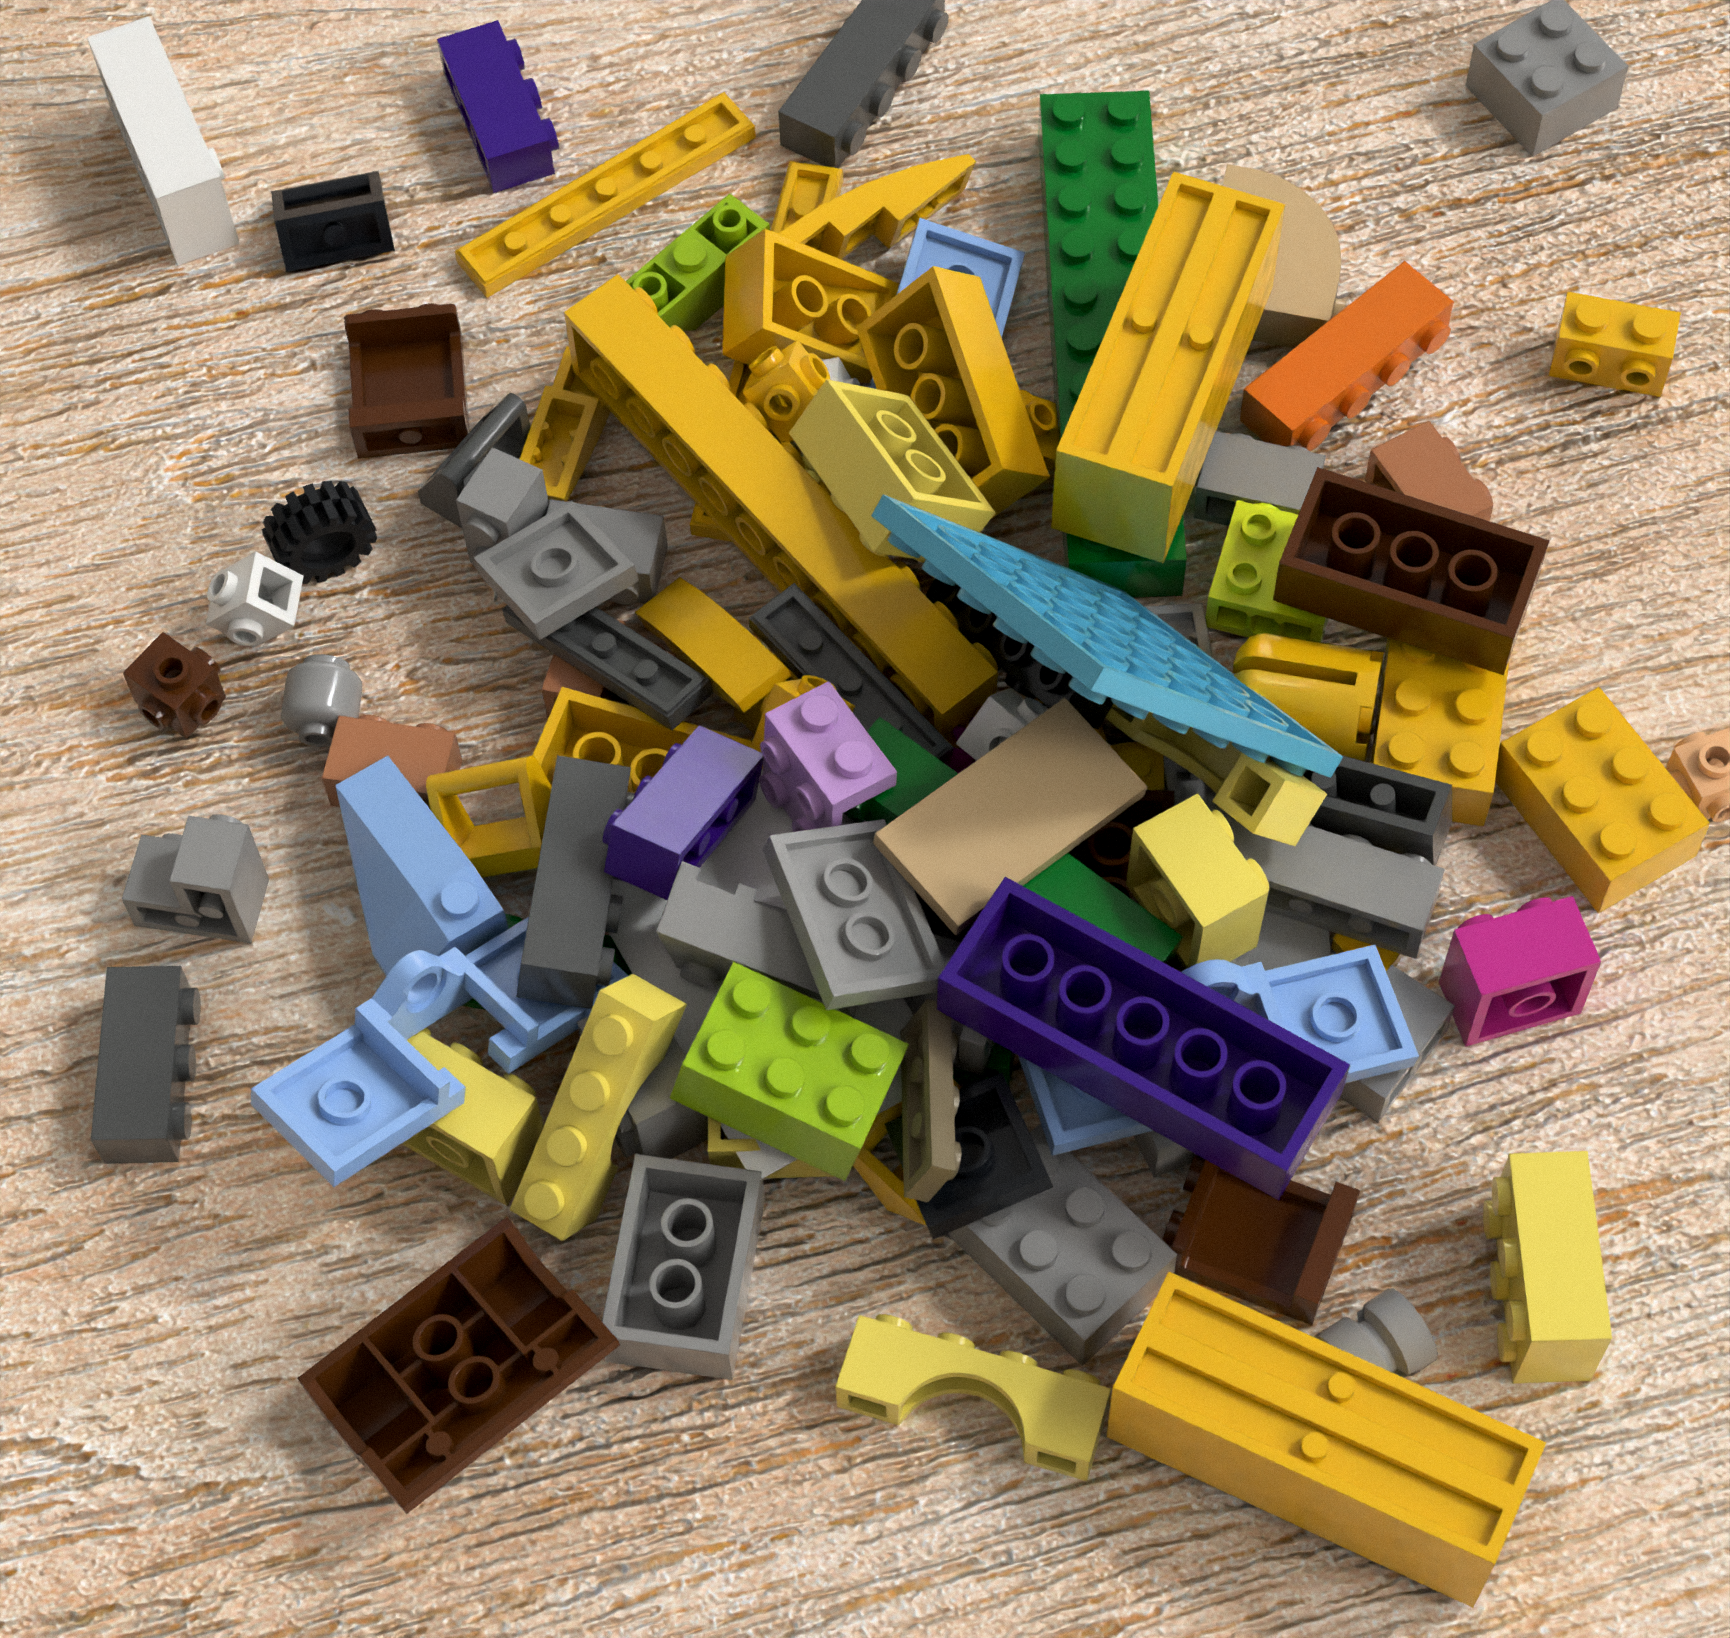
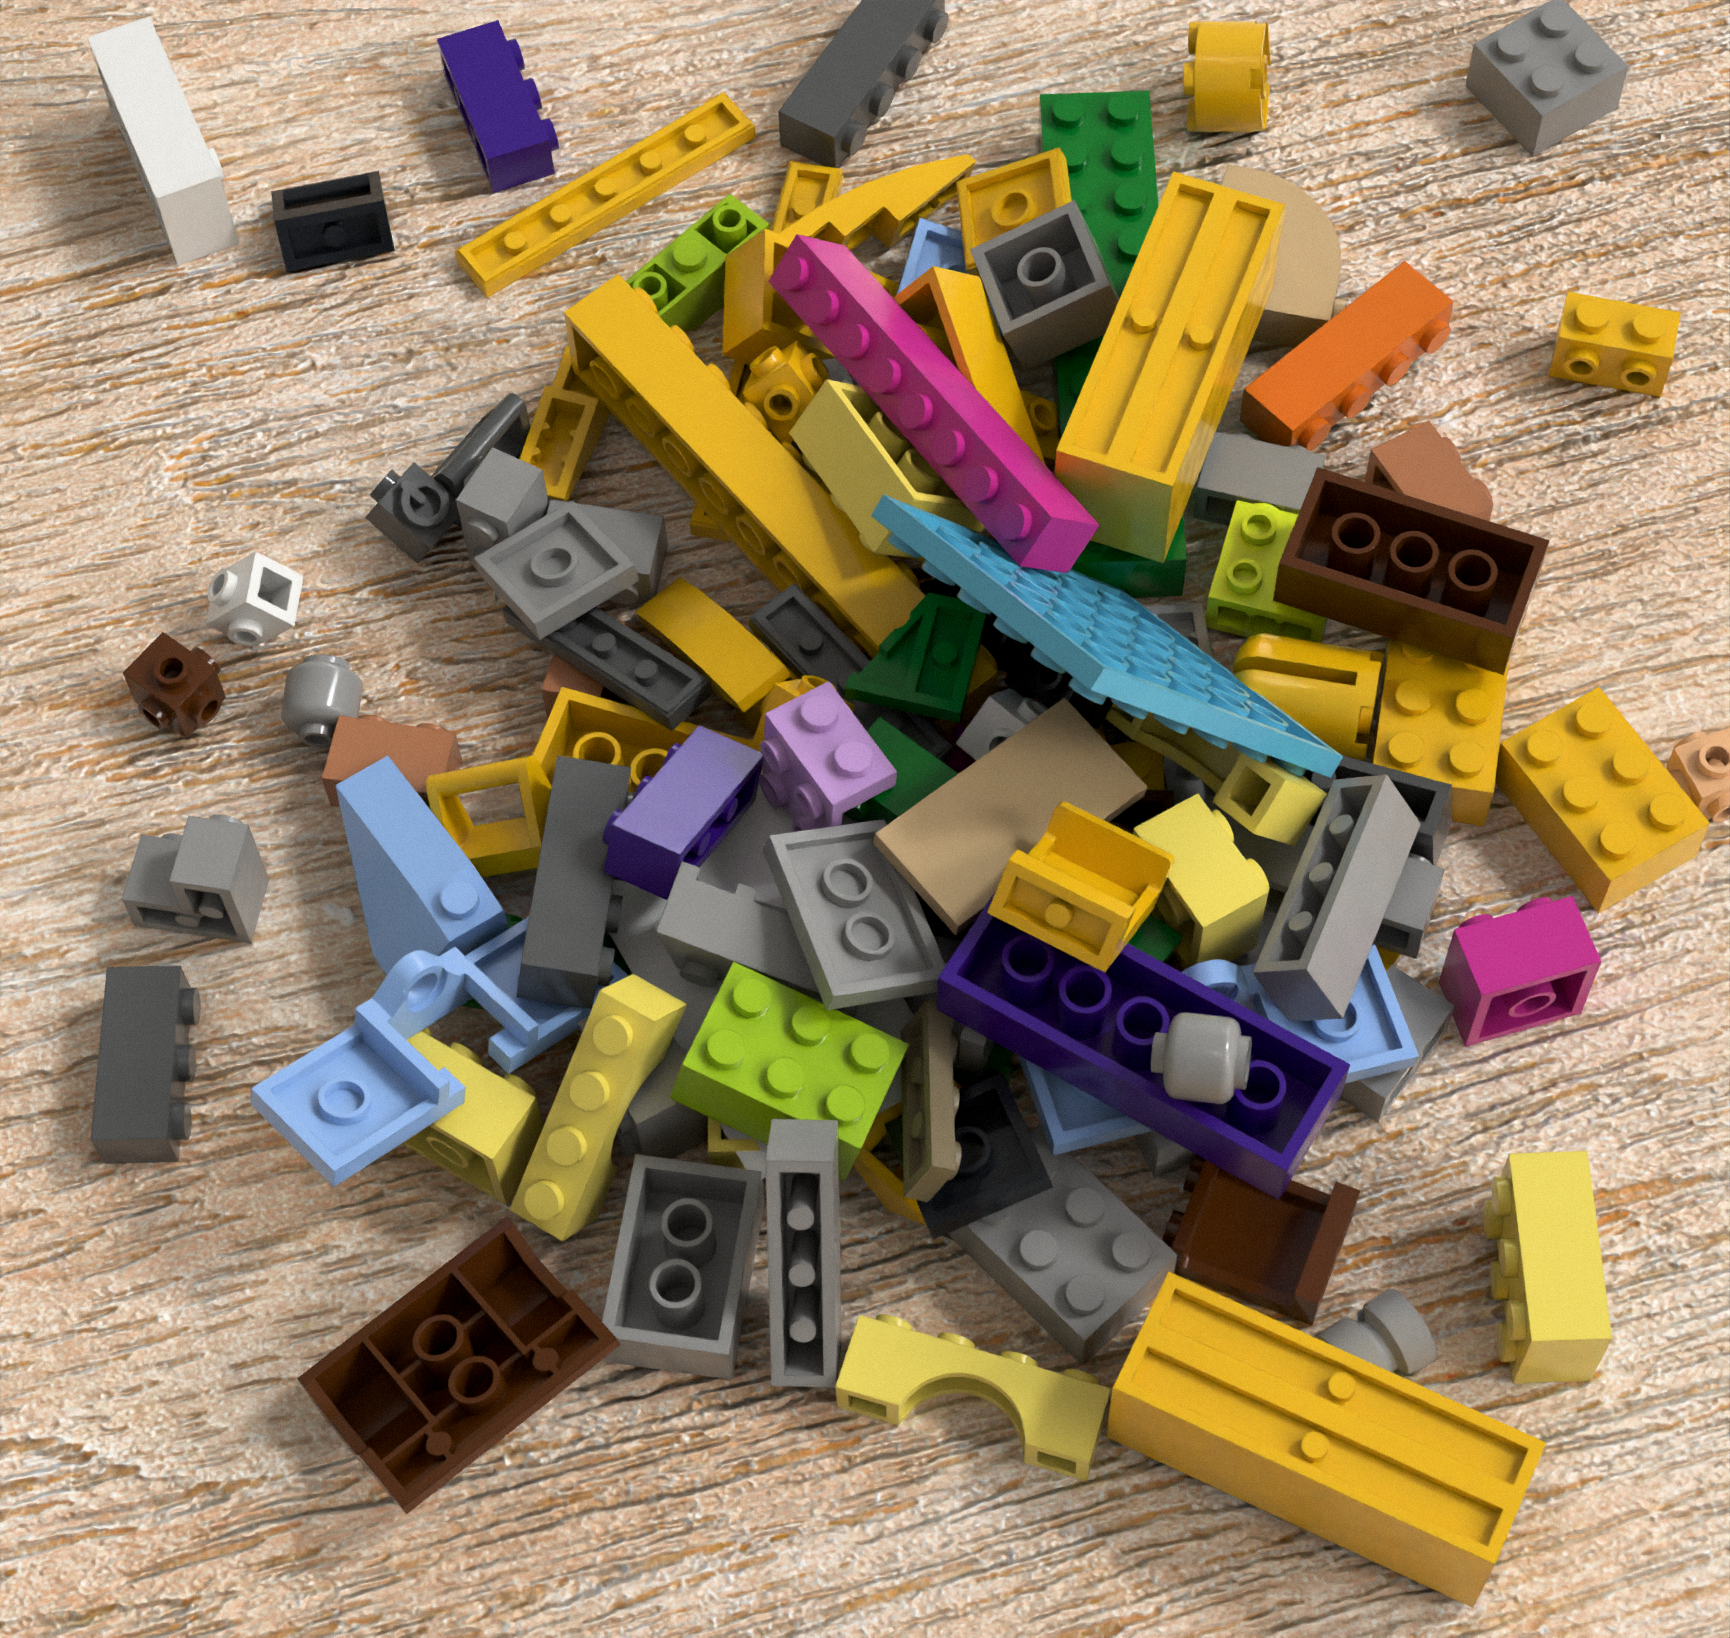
(320, 531): black tyre -> none
(407, 380): reddish brown panel -> none
(412, 510): none -> dark grey brick
(804, 1252): none -> light grey brick
(925, 662): none -> green wing
(934, 405): none -> dark pink brick
(1009, 198): none -> yellow plate
(1047, 285): none -> light grey brick
(1082, 886): none -> yellow panel
(1202, 1058): none -> light grey head
(1227, 76): none -> yellow brick
(1337, 899): none -> light grey brick

